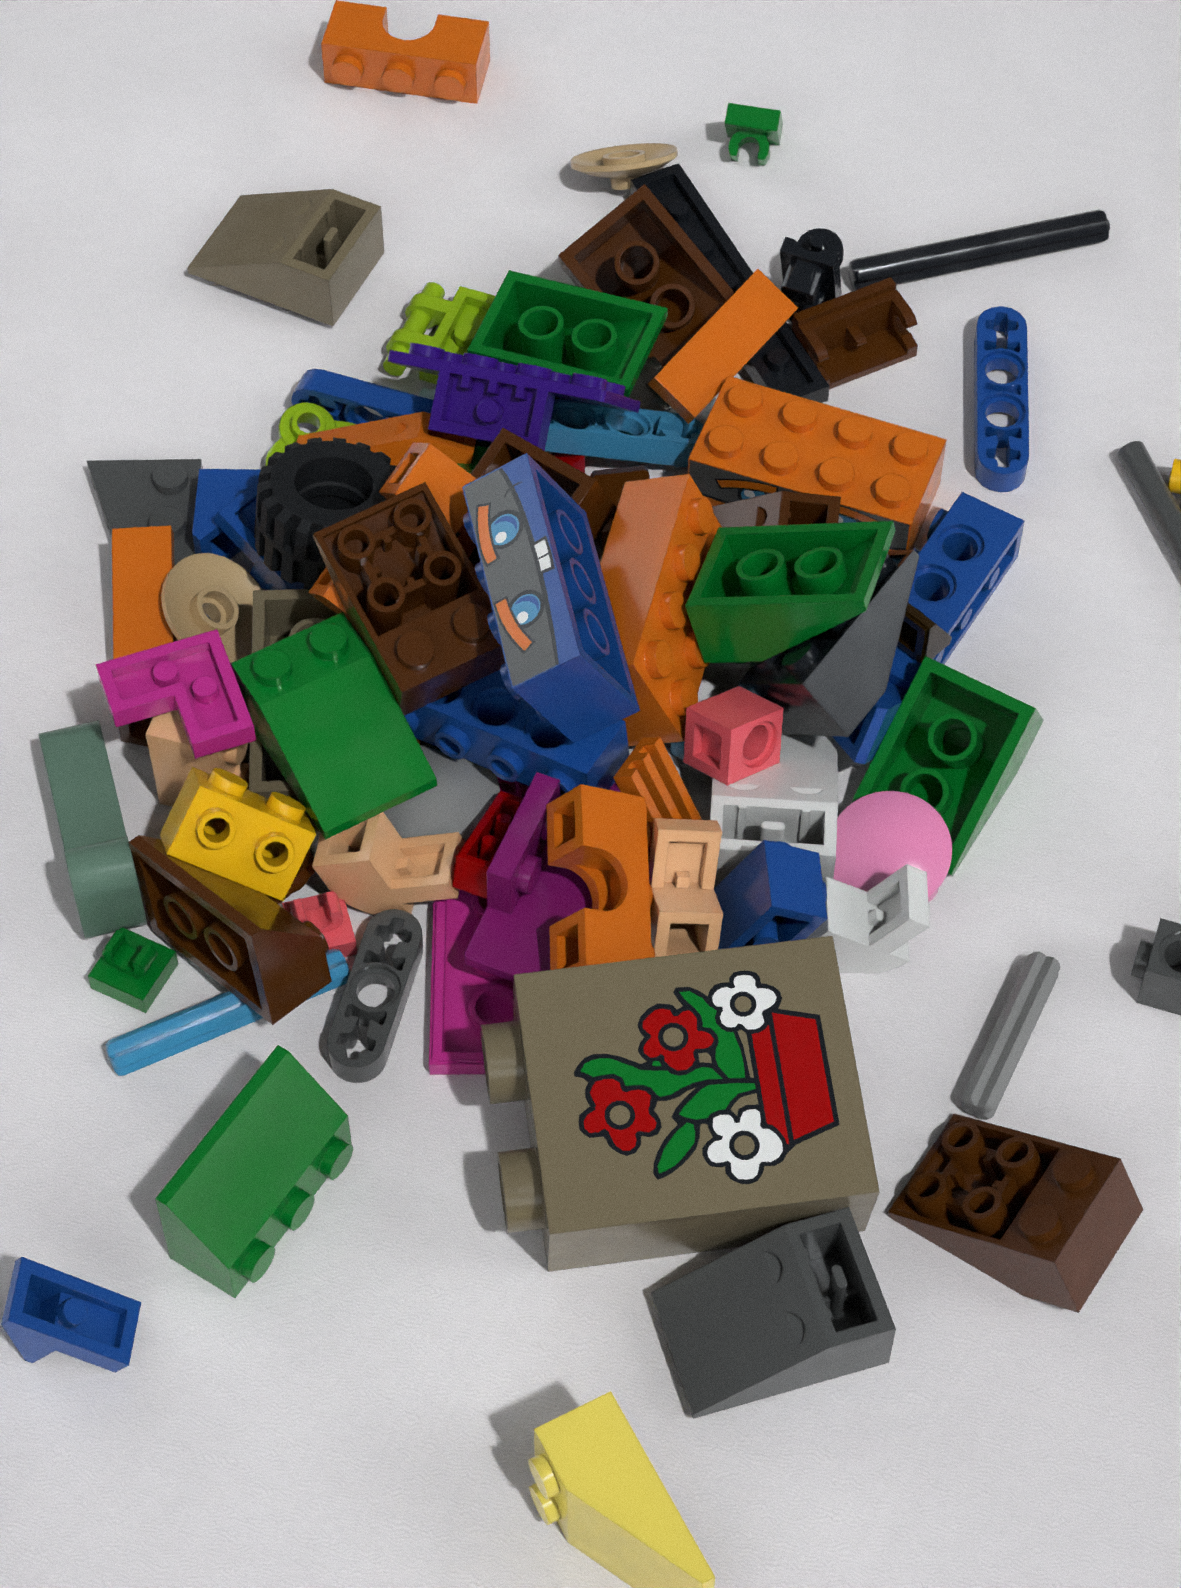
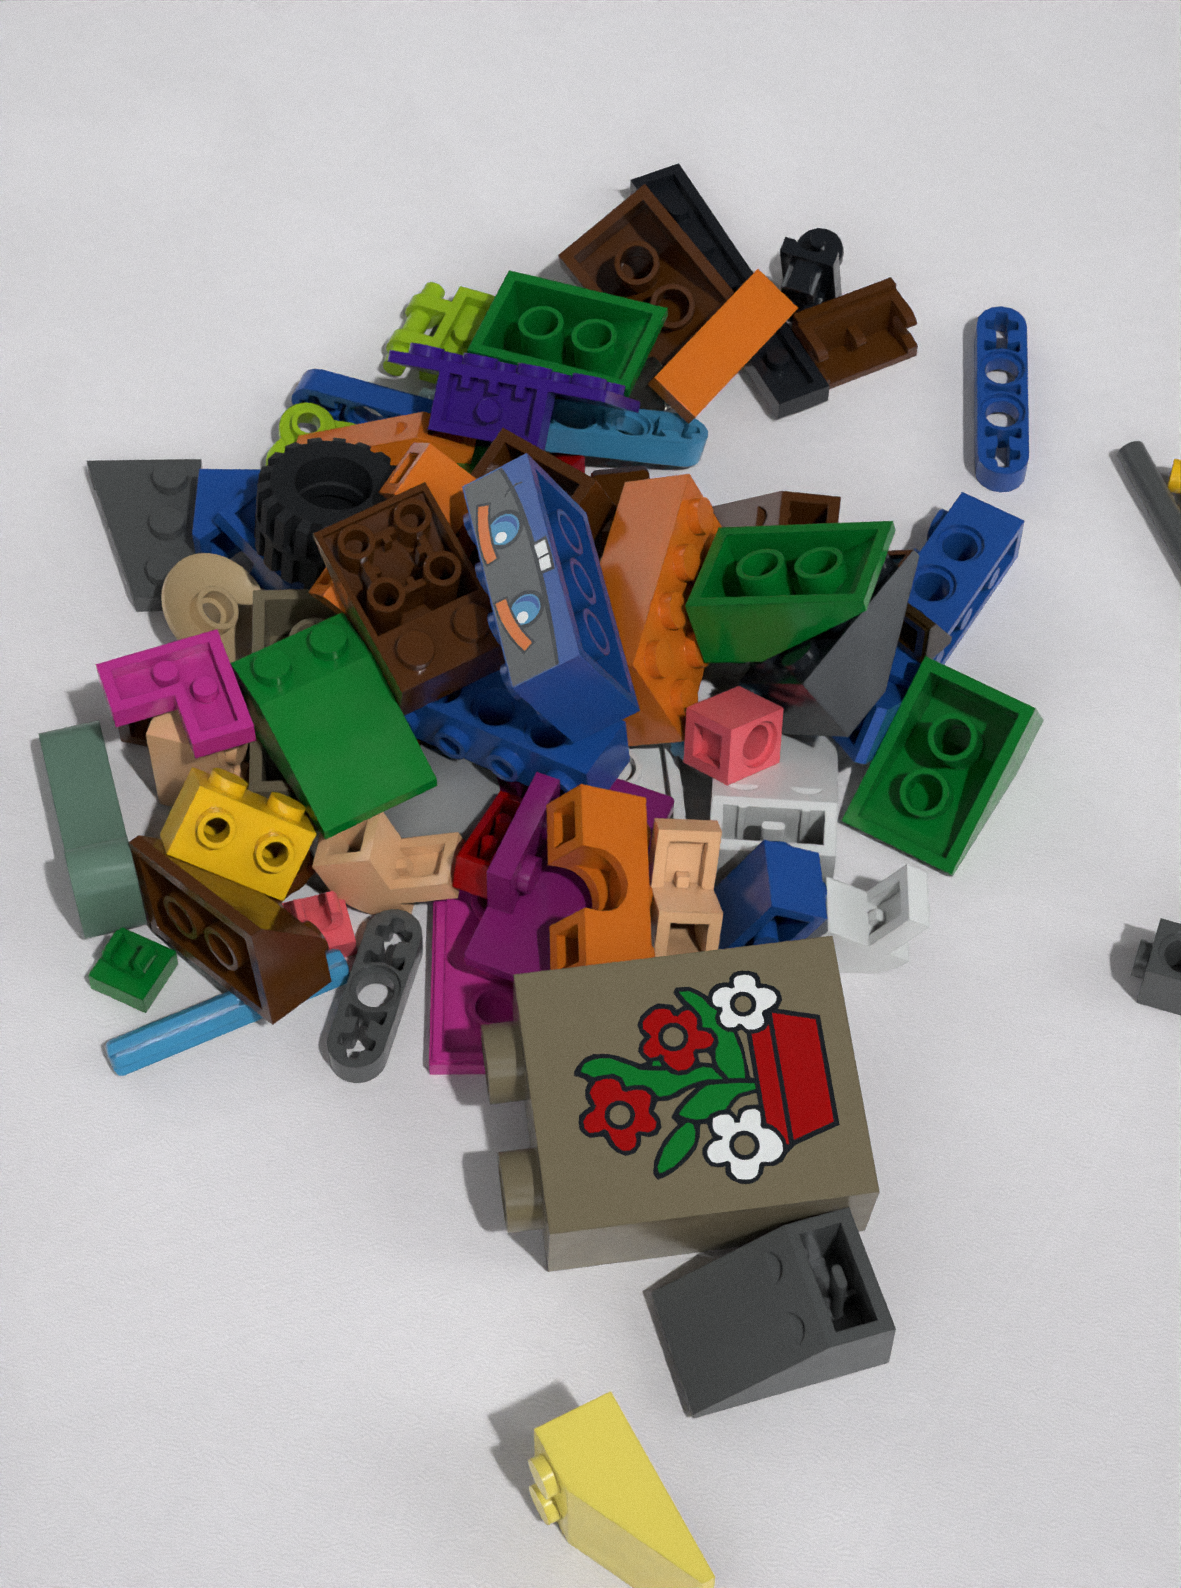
(68, 1315): blue slope -> none
(138, 572): orange tile -> none
(254, 1175): green slope -> none
(295, 250): dark tan slope -> none
(440, 65): orange arch -> none
(624, 162): tan dish -> none
(653, 775): orange tile -> none
(752, 125): green tile -> none
(783, 442): orange brick -> none
(887, 833): bright pink dish -> none
(981, 249): black axle -> none
(1010, 1035): light grey axle -> none
(1021, 1208): reddish brown slope -> none

